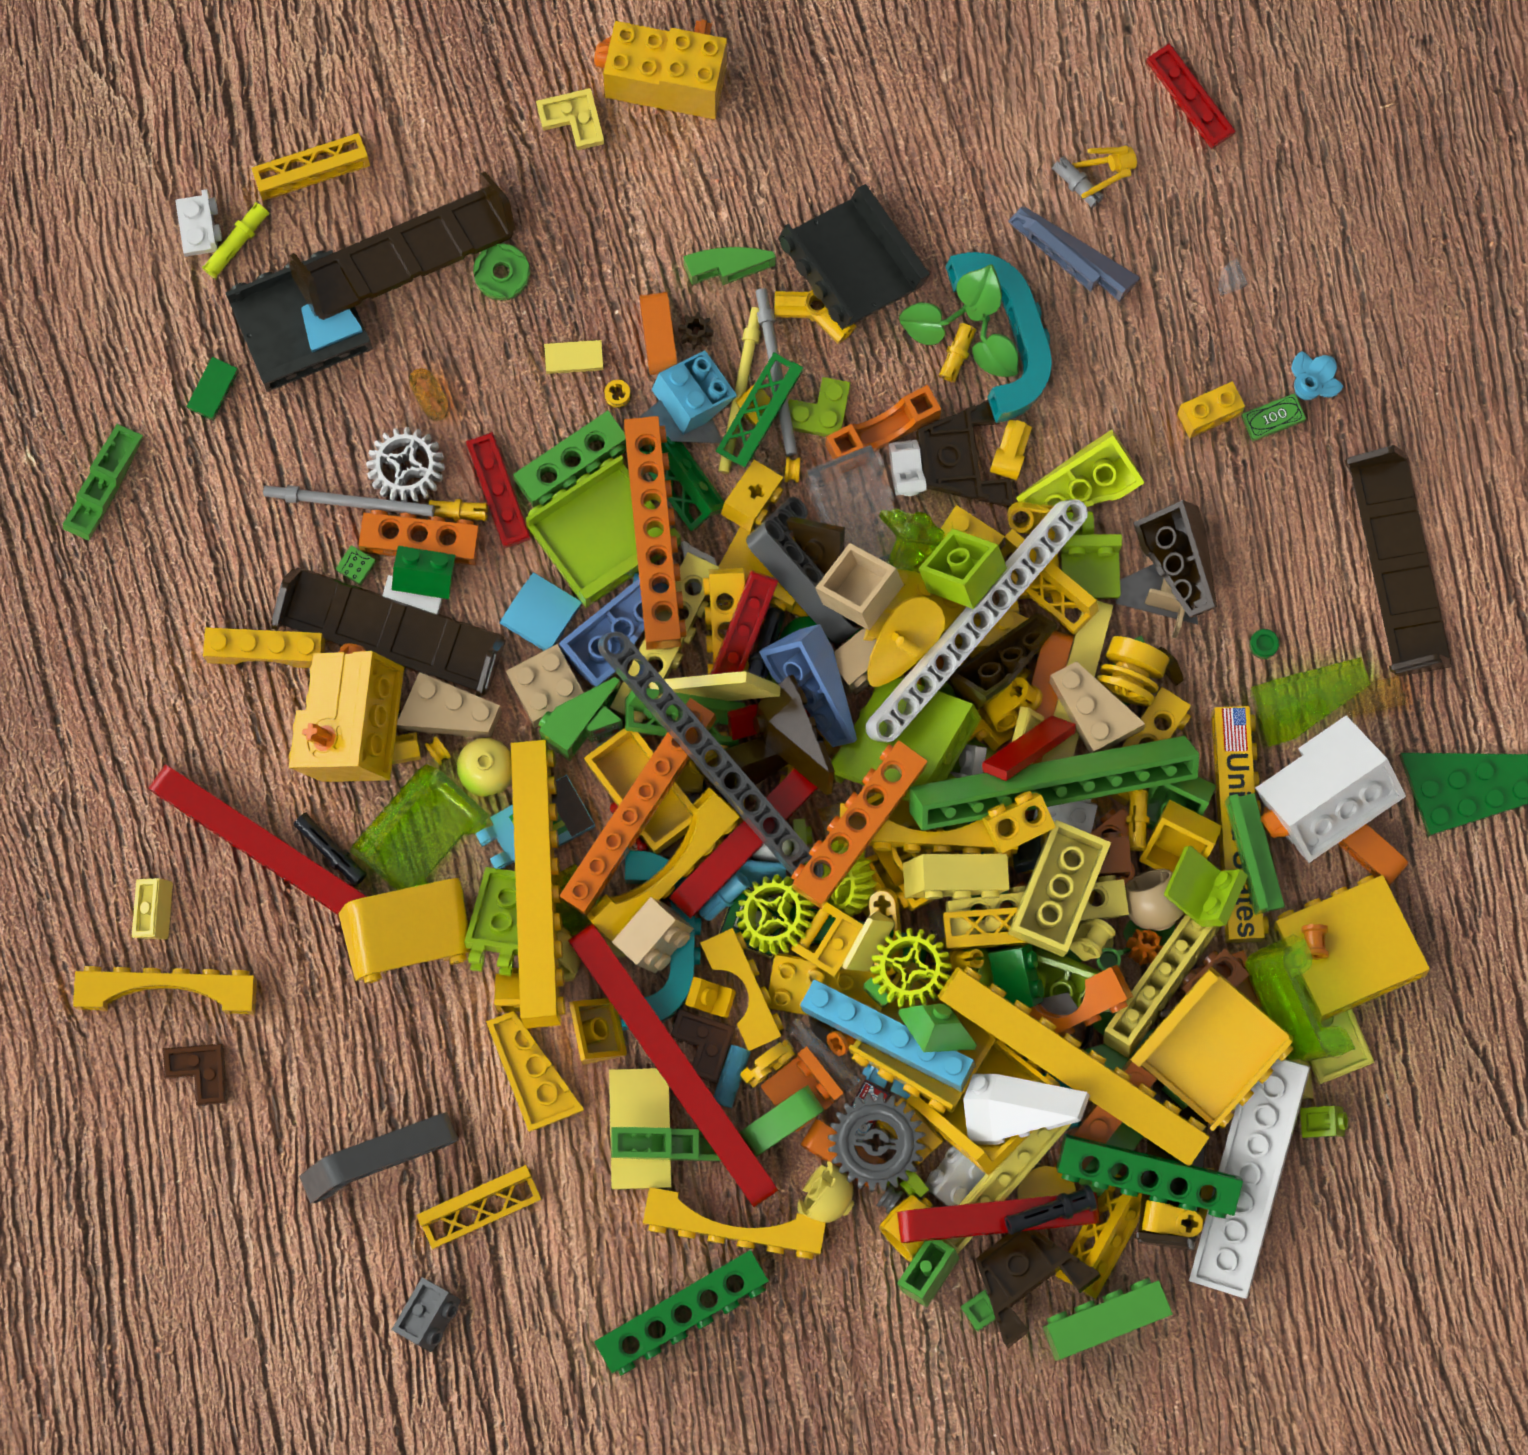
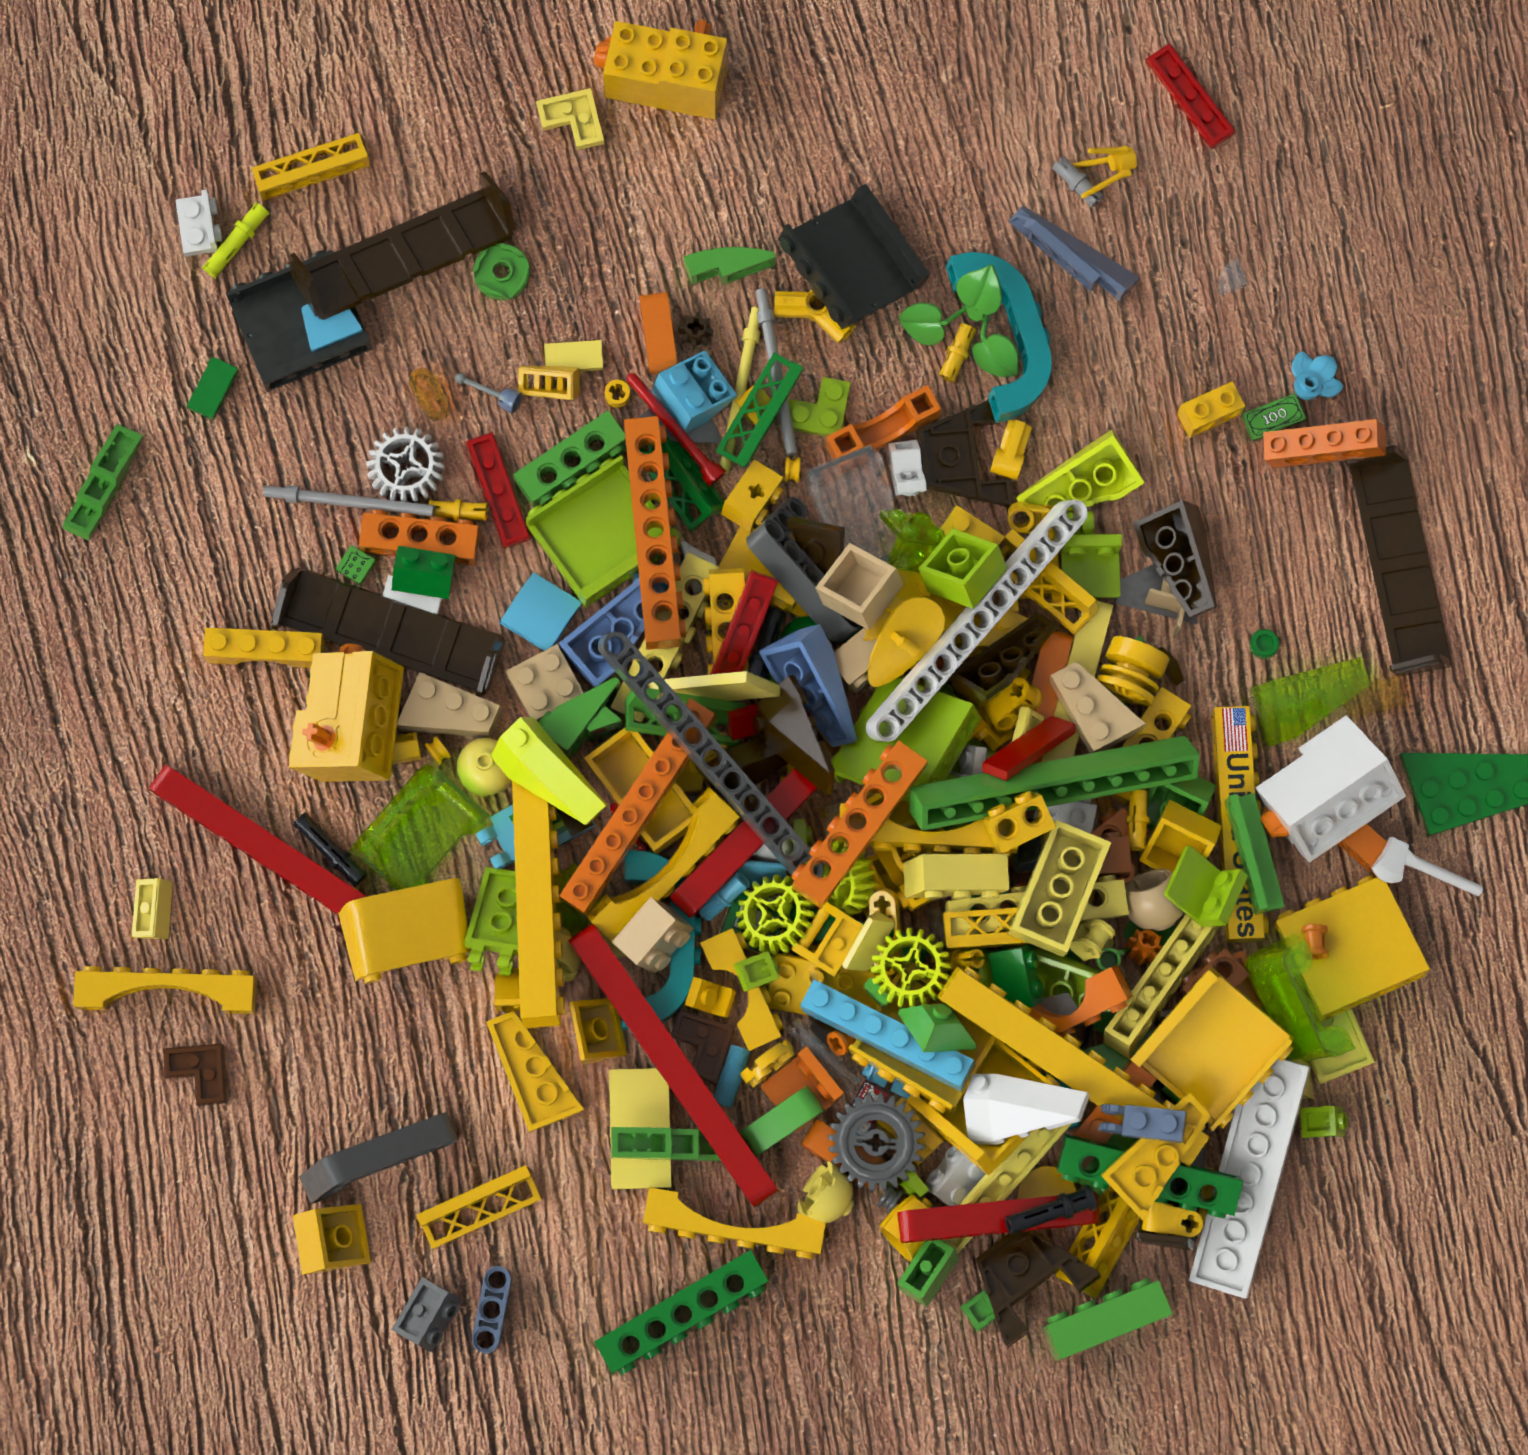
(331, 1238): none -> yellow slope
(490, 1294): none -> sand blue beam
(508, 398): none -> hinge
(541, 767): none -> neon yellow wedge
(561, 372): none -> yellow slope
(711, 471): none -> red piece
(757, 971): none -> lime bracket
(1146, 1123): none -> sand blue hinge
(1149, 1164): none -> yellow wing
(1324, 443): none -> orange brick
(1391, 862): none -> white piece

